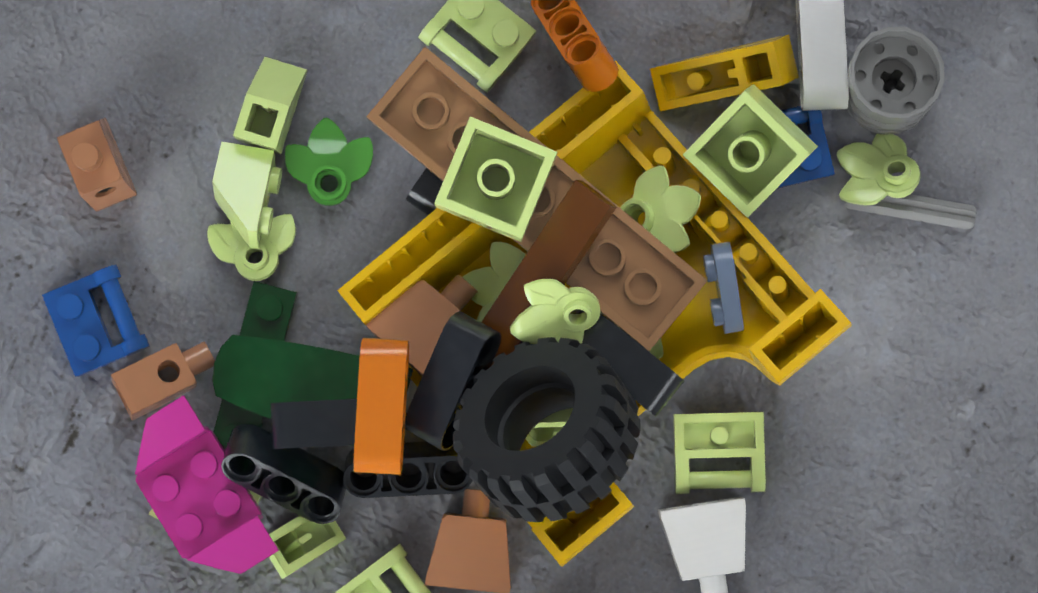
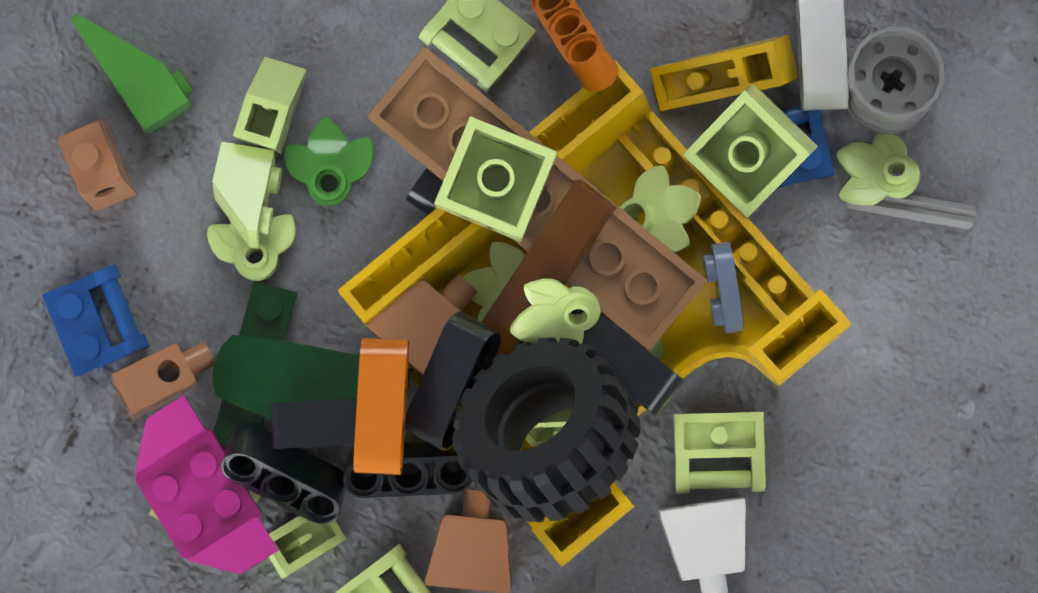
(142, 81): none -> bright green slope

